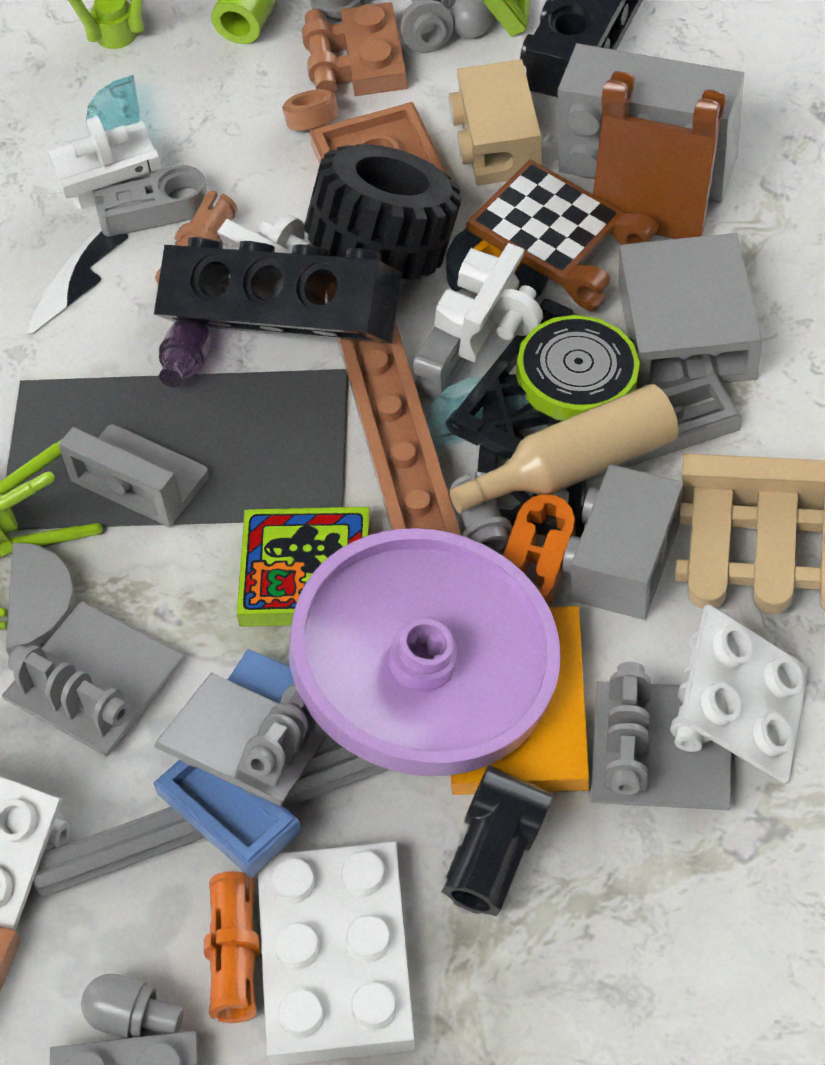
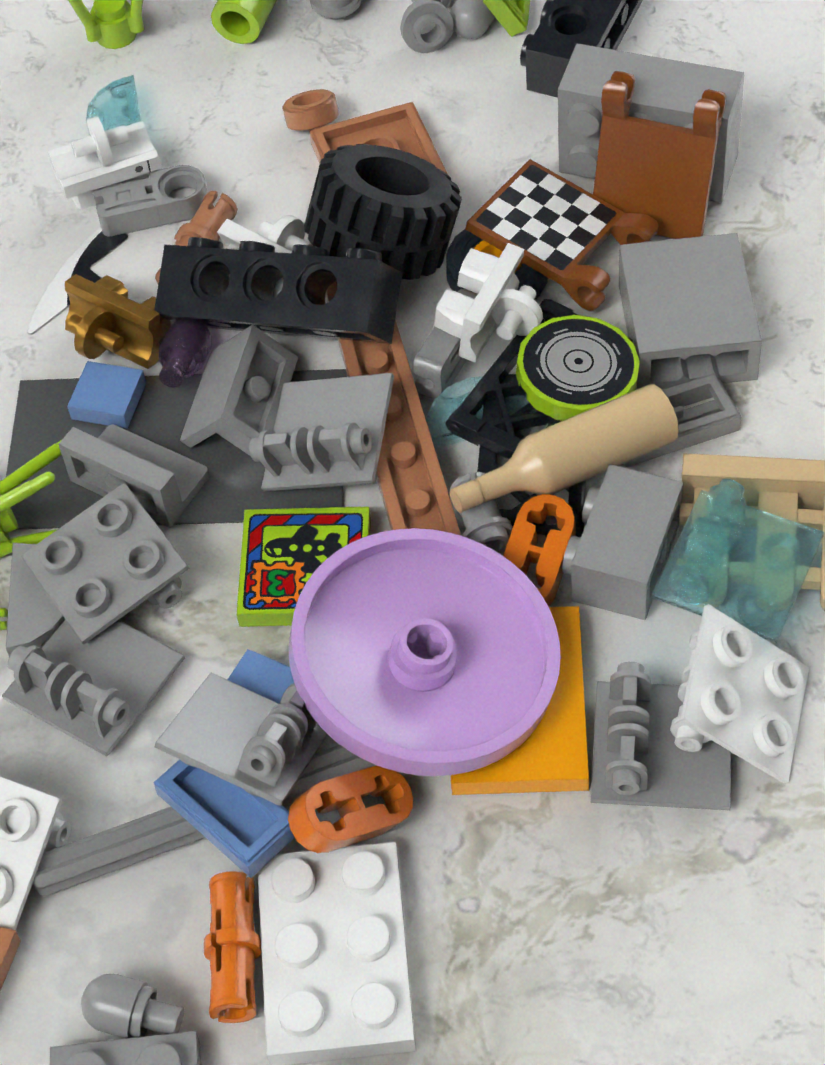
(107, 394): none -> medium blue tile
(107, 564): none -> light grey hinge
(110, 321): none -> pearl gold hips
(240, 389): none -> light grey panel
(325, 433): none -> light grey hinge
(346, 796): none -> orange beam
(372, 45): nougat plate -> none
(496, 120): tan brick -> none
(500, 828): black piece -> none
(738, 561): none -> clear light blue hinge

